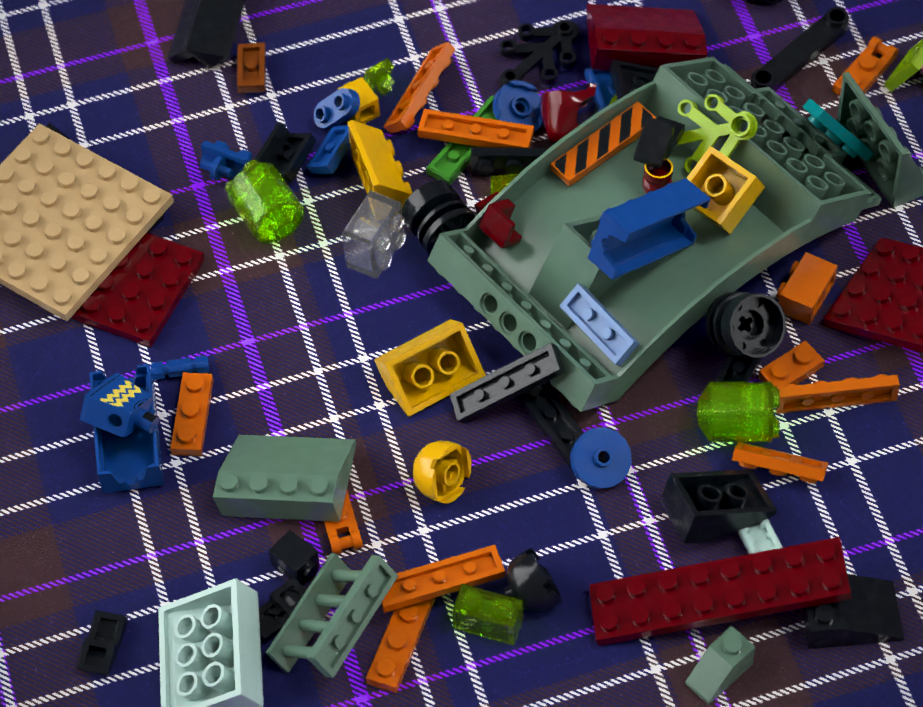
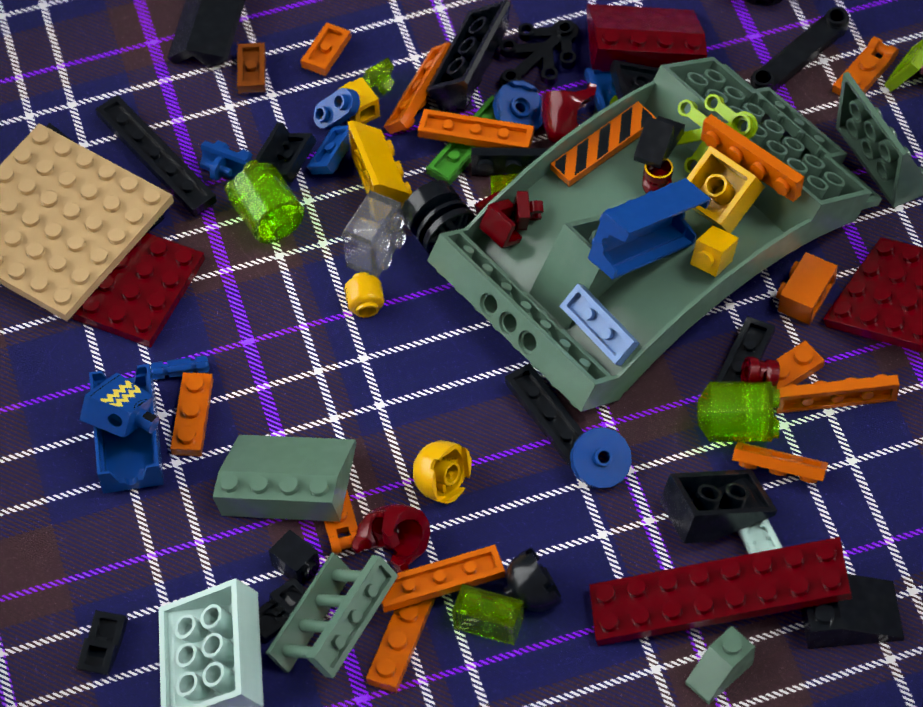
(156, 155): none -> black plate
(326, 49): none -> orange plate
(364, 295): none -> yellow head
(397, 529): none -> dark red piece
(430, 366): yellow slope -> none
(469, 56): none -> black slope
(507, 383): plate -> none
(525, 210): none -> dark red tile
(714, 251): none -> yellow brick
(745, 324): black wheel -> none
(752, 158): none -> orange plate
(760, 371): none -> dark red wheel
(836, 131): teal plate -> none

